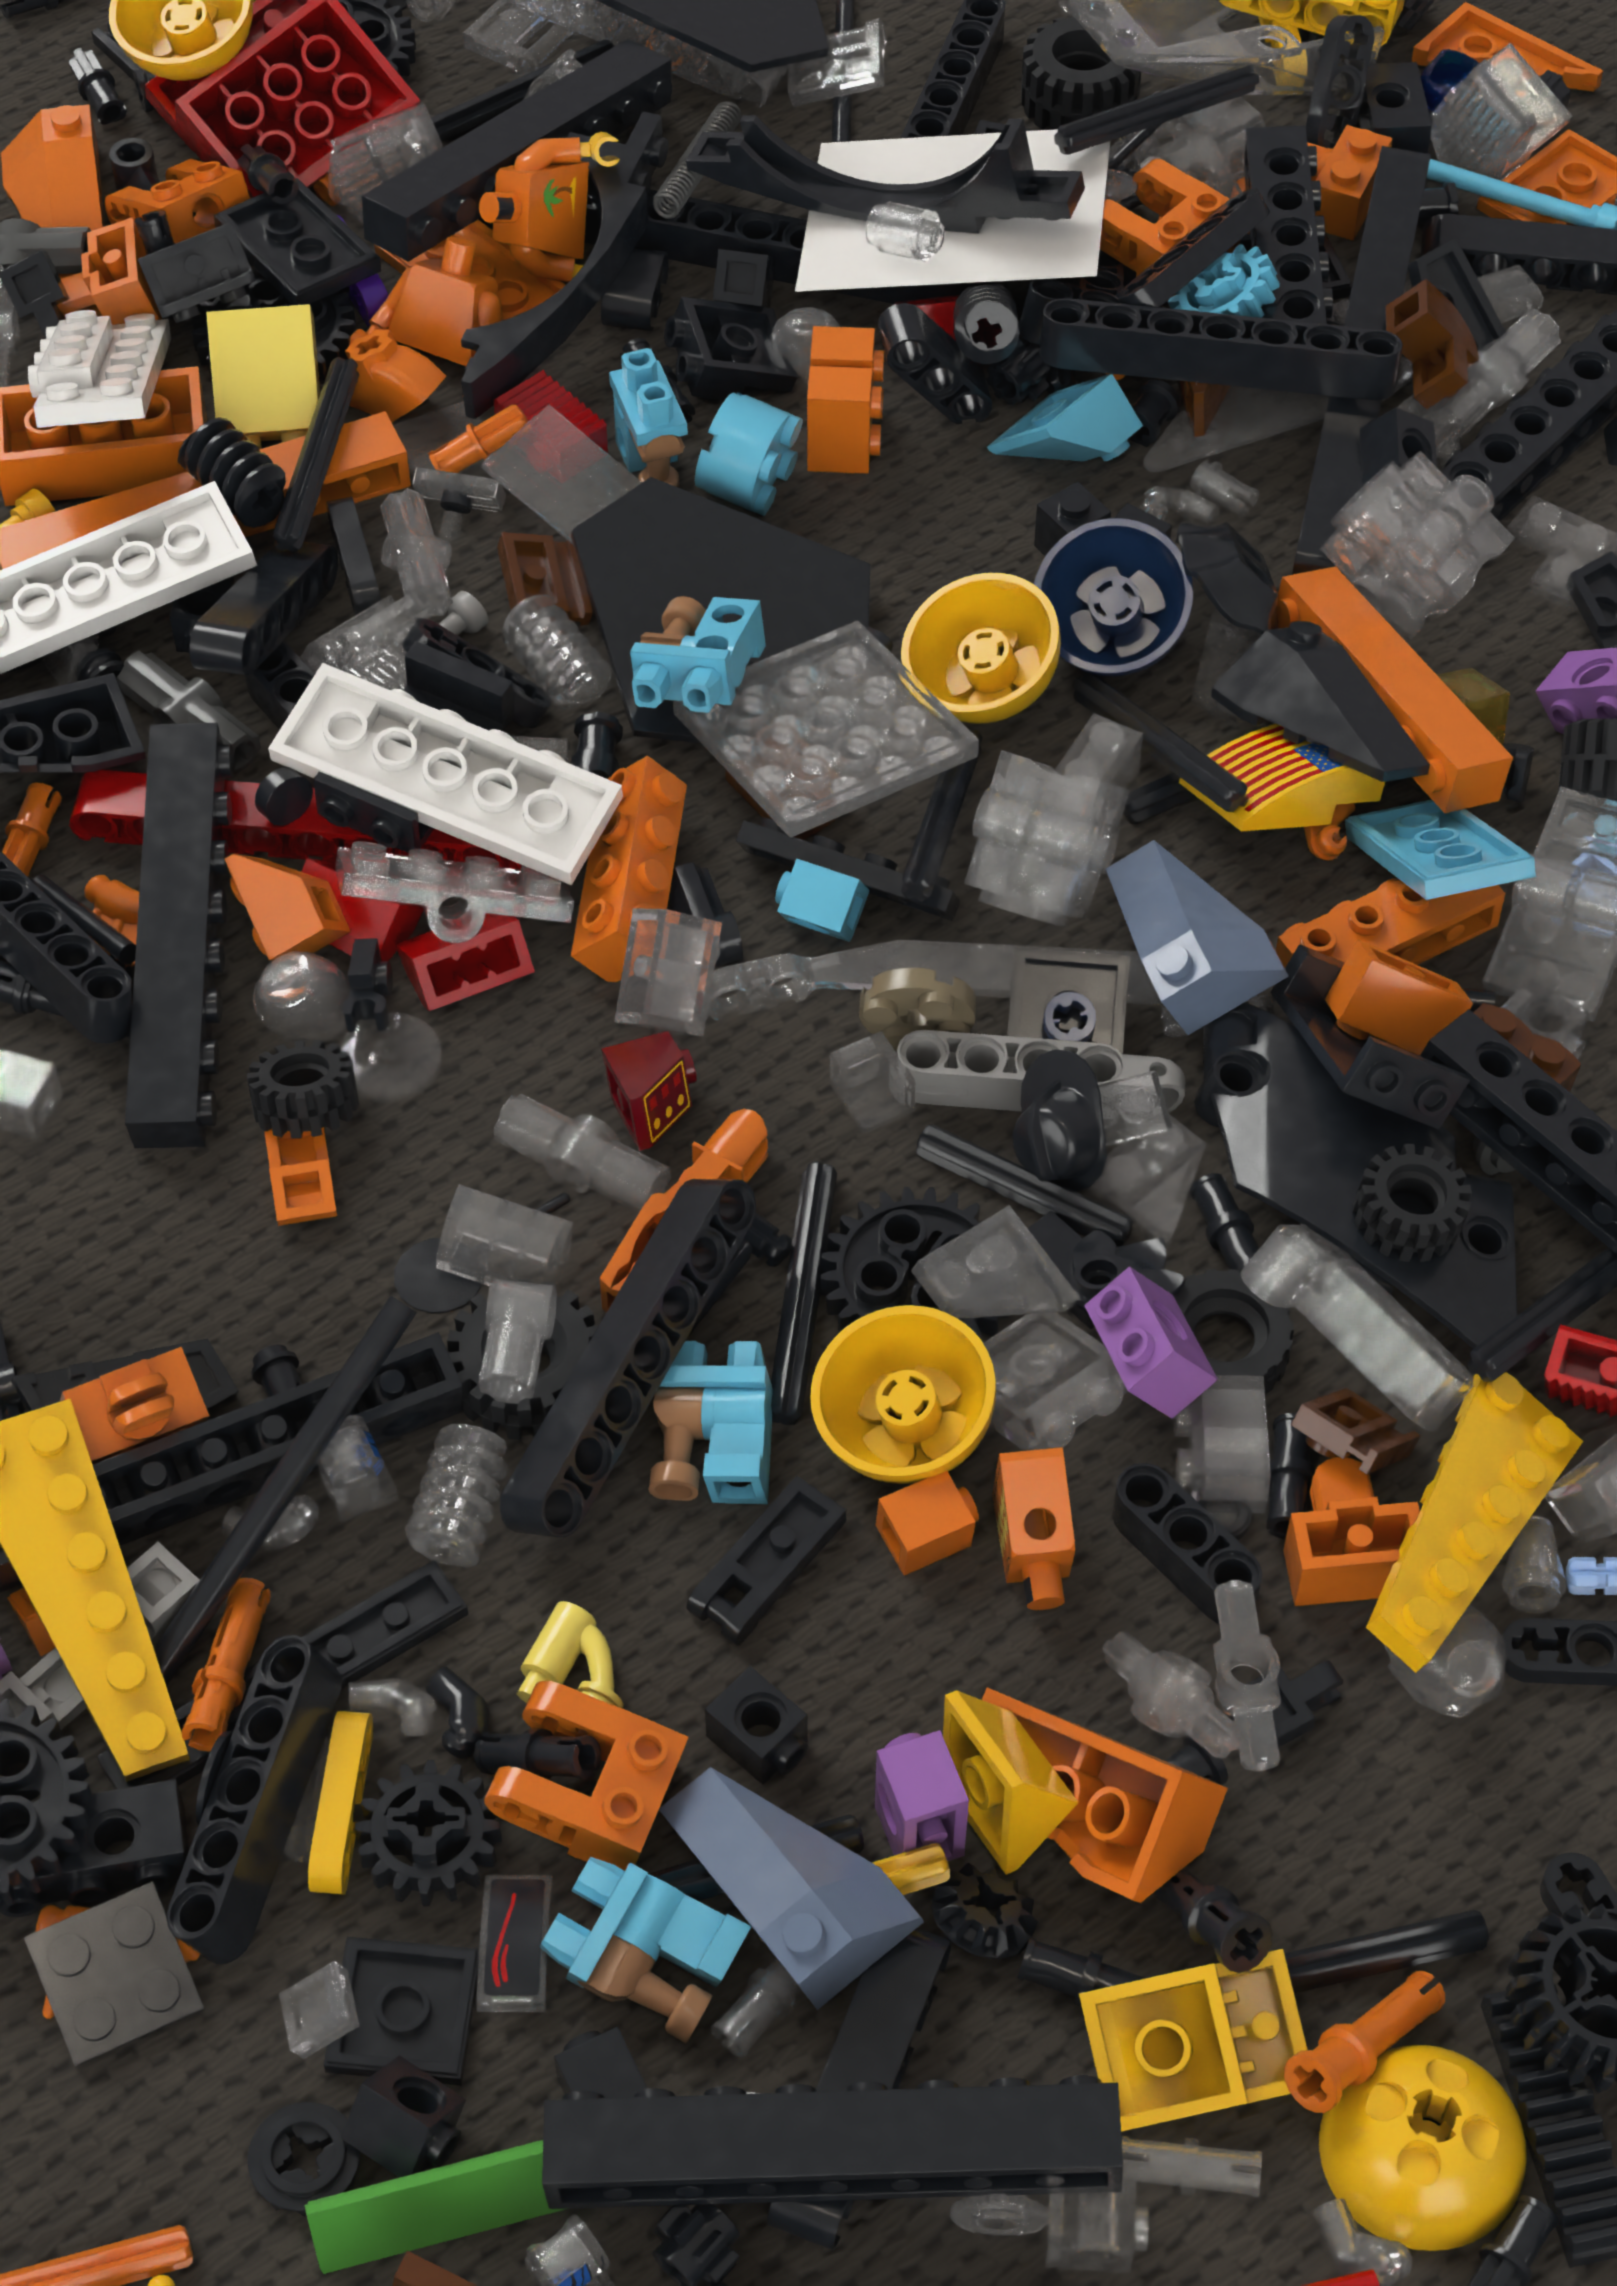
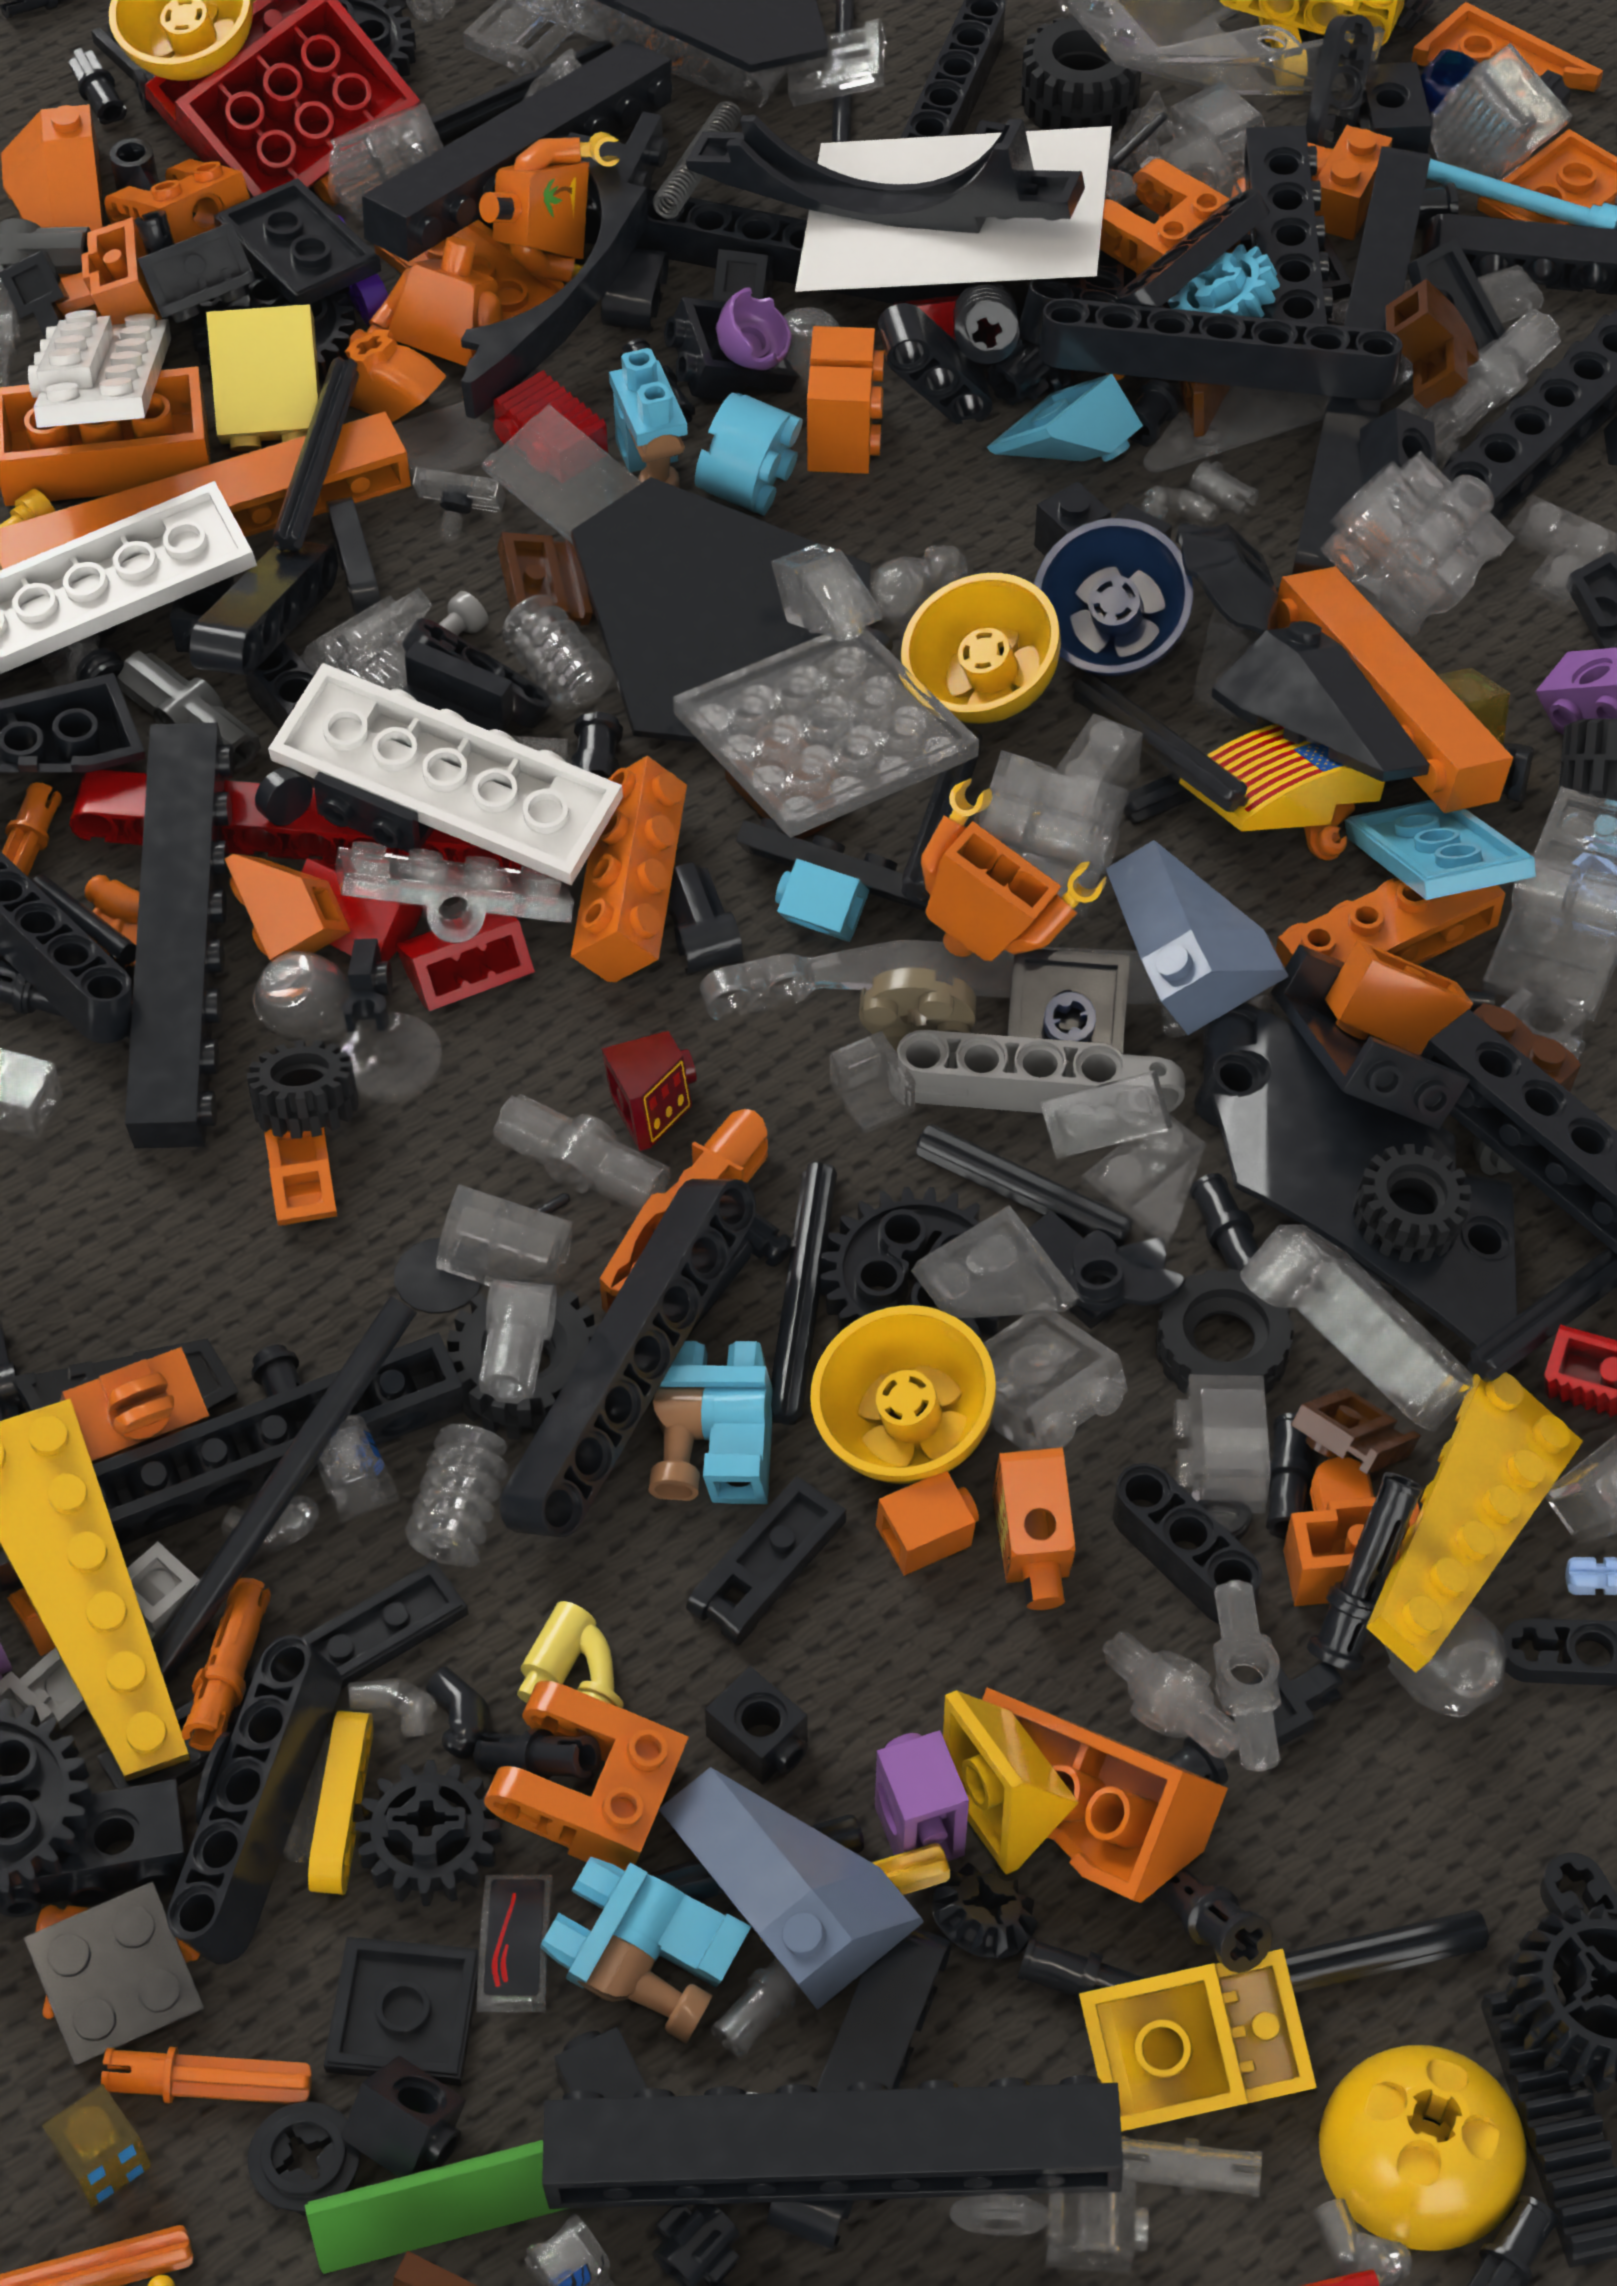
(97, 2145): none -> clear yellow brick
(206, 2077): none -> orange axle
(242, 472): black piece -> none
(268, 174): black axle -> none
(319, 2010): clear tile -> none
(415, 551): clear piece -> none
(478, 441): orange axle -> none
(668, 972): clear brick -> none
(697, 653): medium azure hips -> none
(753, 331): none -> medium lavender hair
(824, 593): none -> clear slope
(905, 231): clear brick -> none
(908, 582): none -> clear hair
(989, 893): none -> orange torso
(1061, 1121): black piece -> none
(1150, 1342): medium lavender brick -> none
(1156, 109): black axle -> none
(1350, 2051): orange pin -> none
(1356, 1596): none -> black pin
(1534, 1569): clear cone -> none

